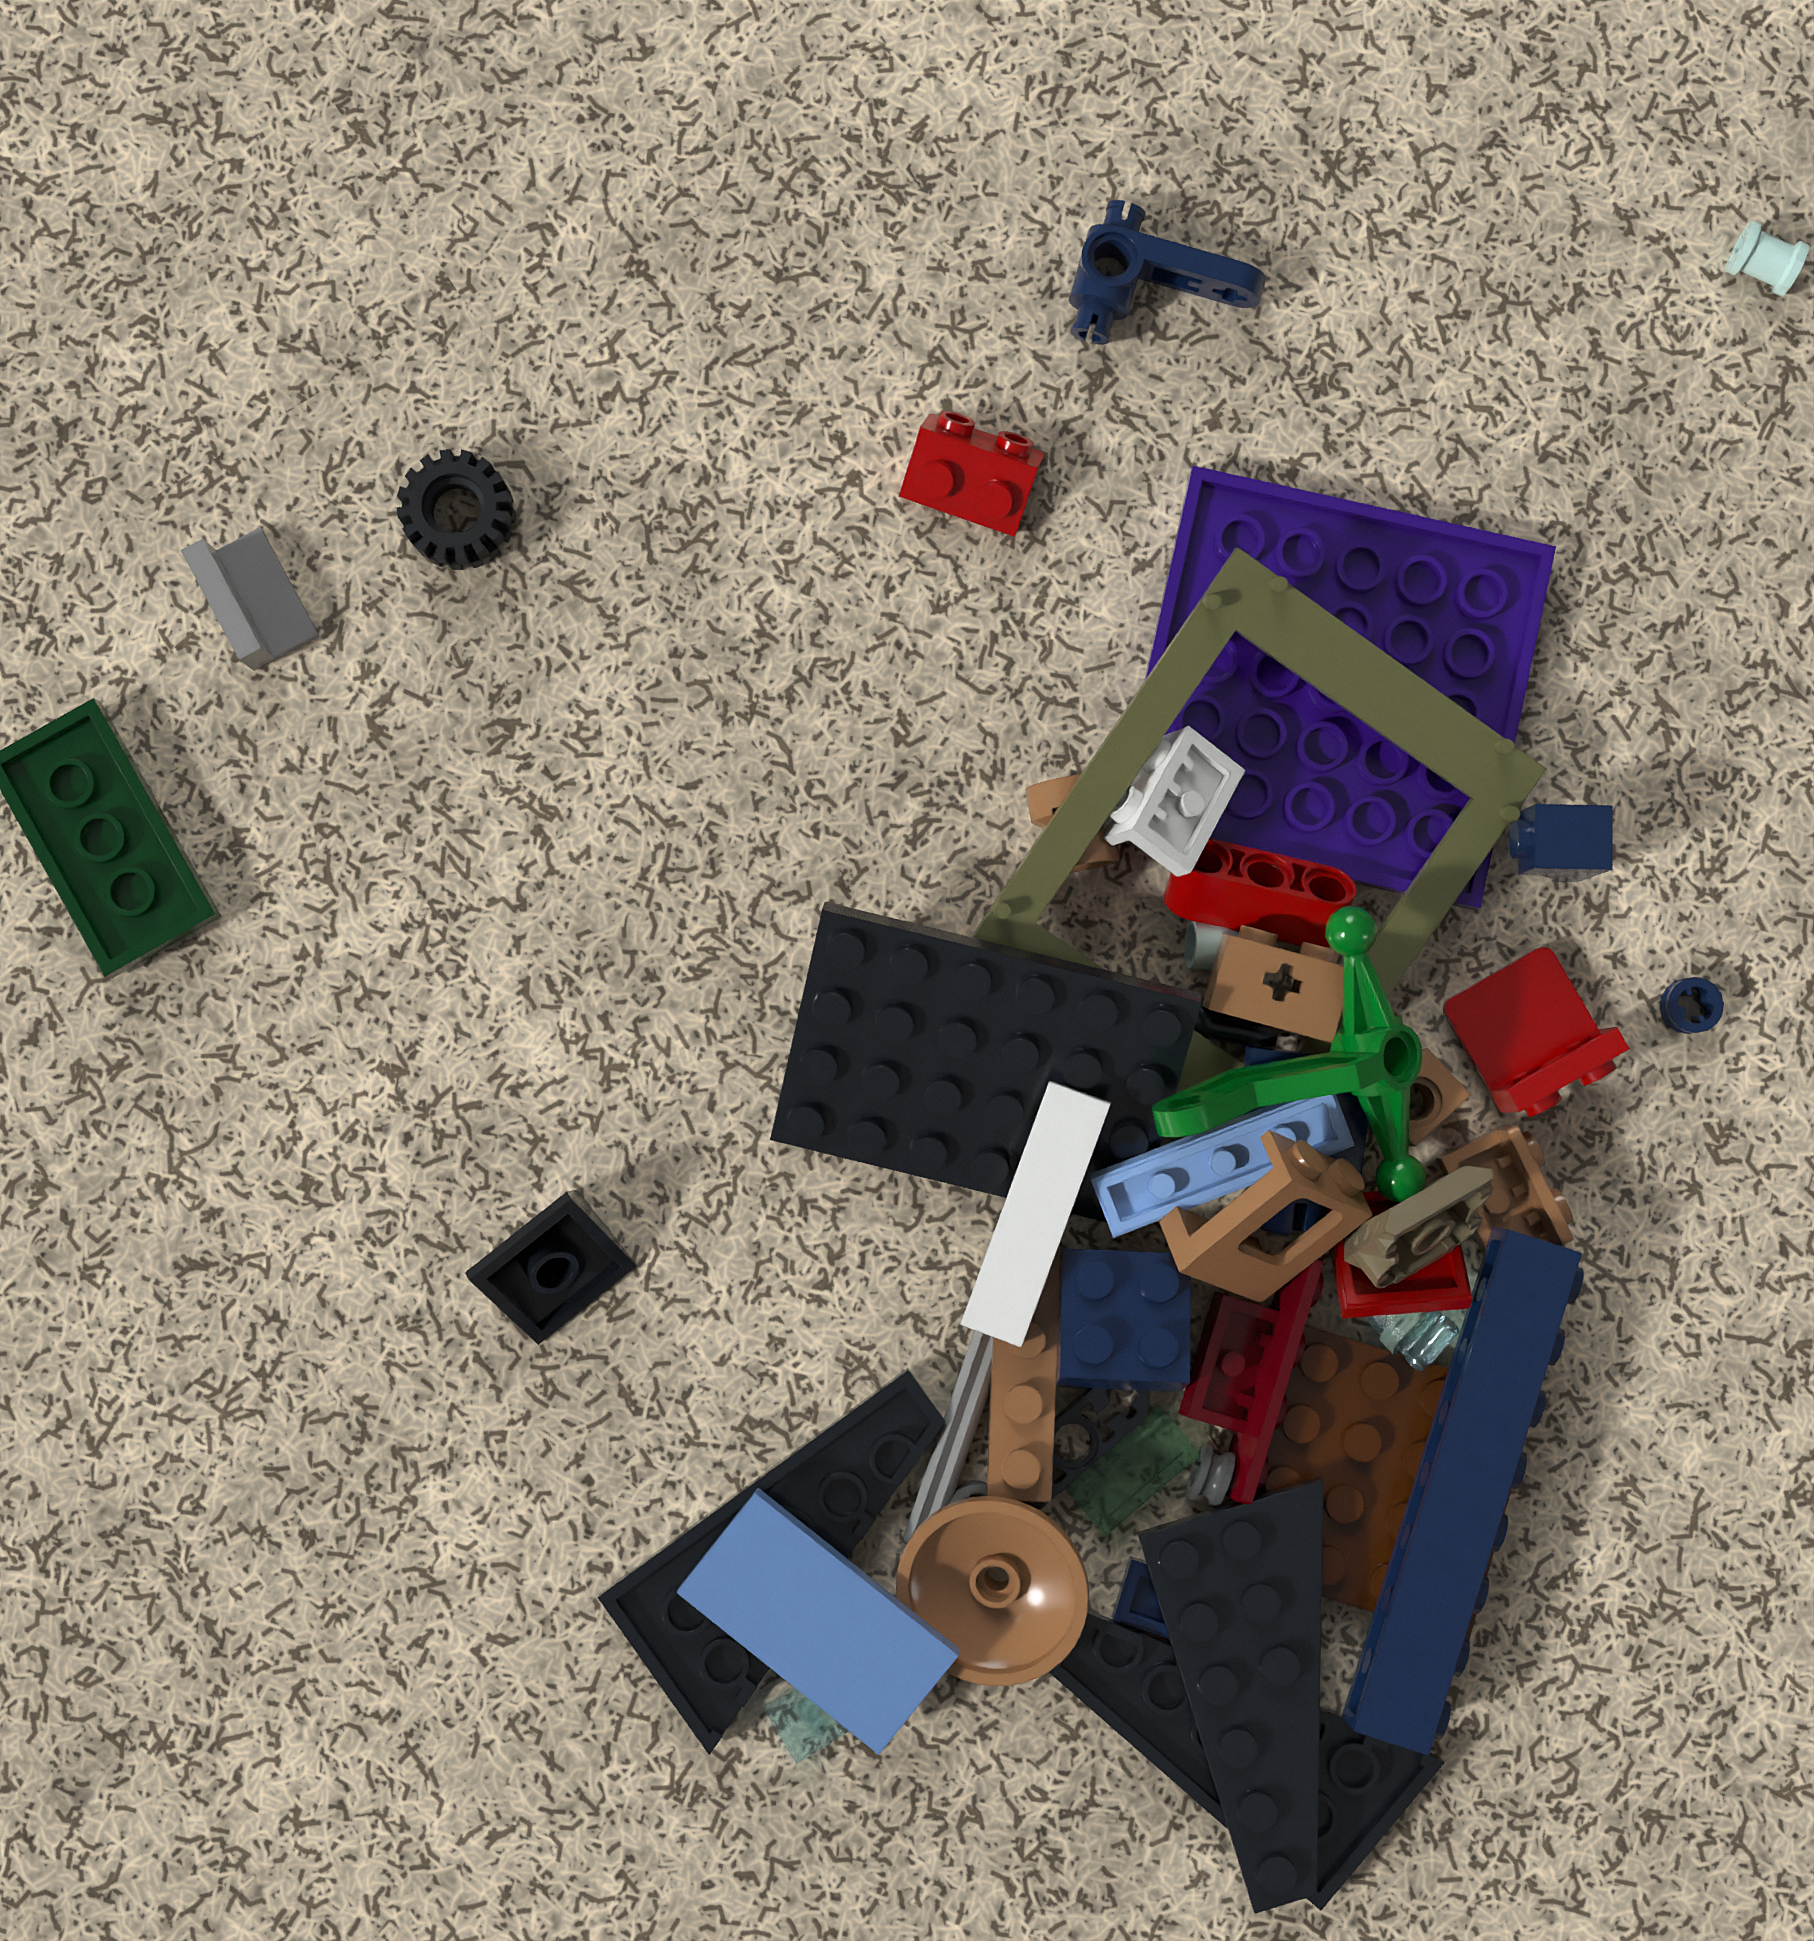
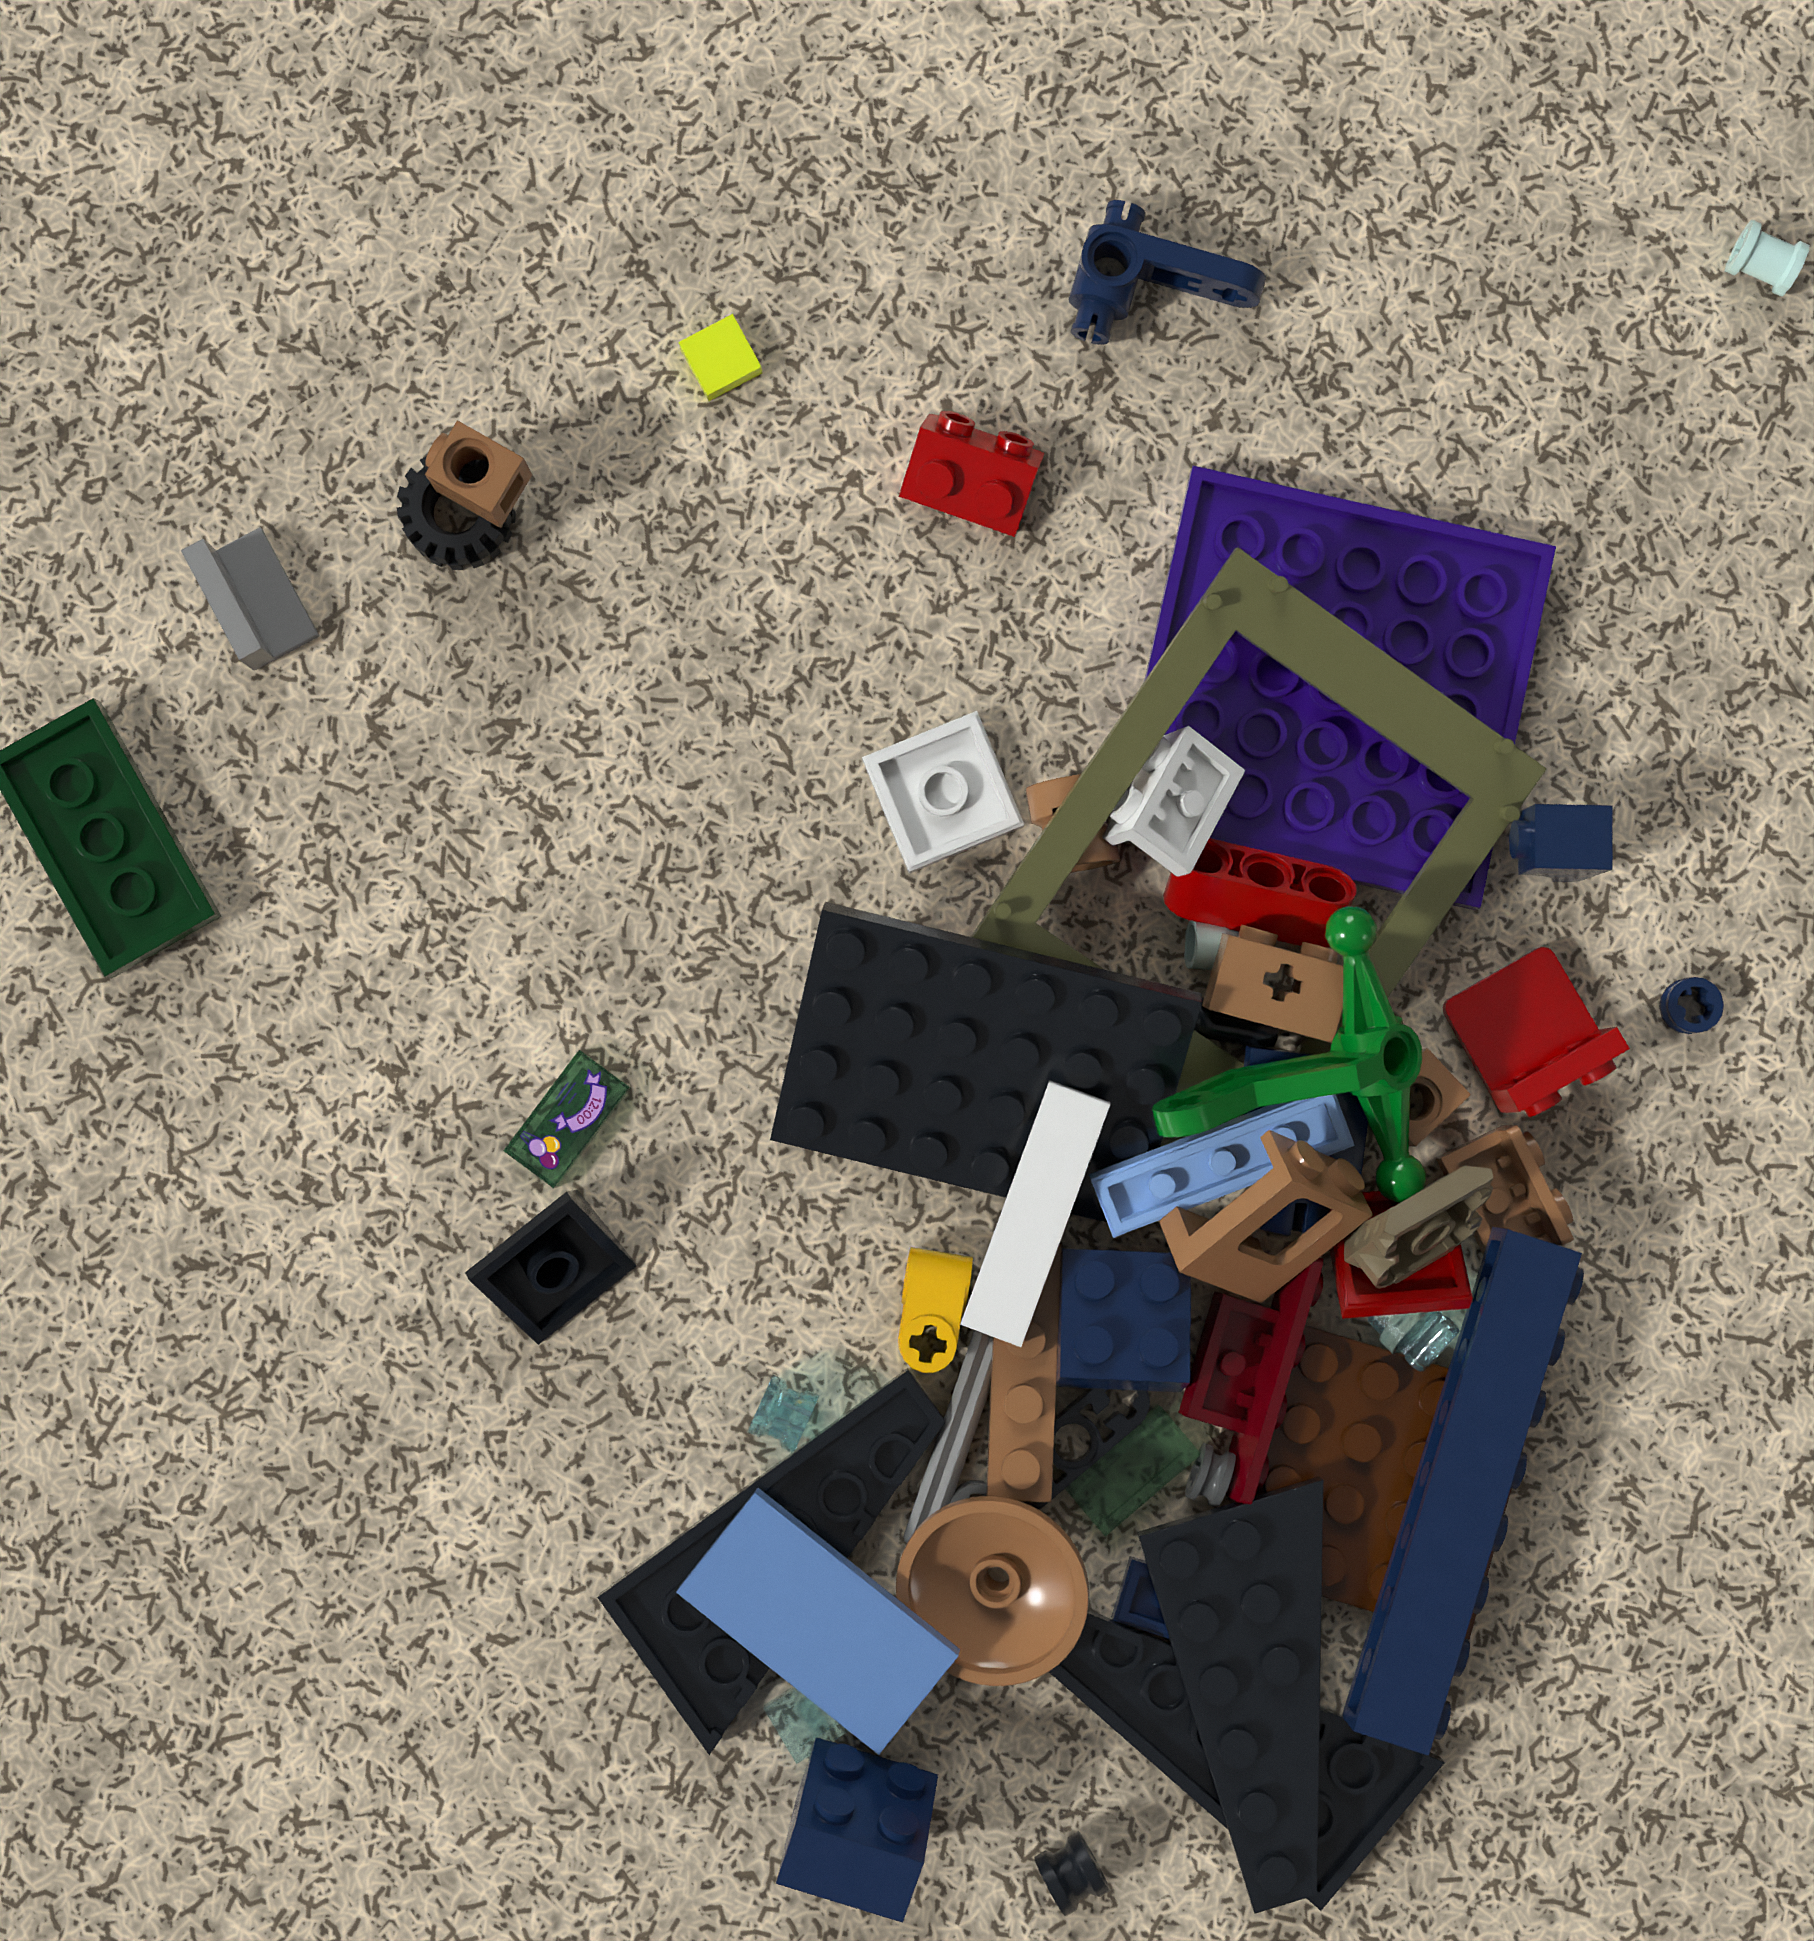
(496, 492): none -> medium nougat brick
(567, 1119): none -> clear green tile
(720, 357): none -> neon yellow tile
(783, 1413): none -> clear light blue wheel
(859, 1830): none -> dark blue brick
(936, 1296): none -> yellow piece
(943, 792): none -> white tile
(1071, 1874): none -> black wheel

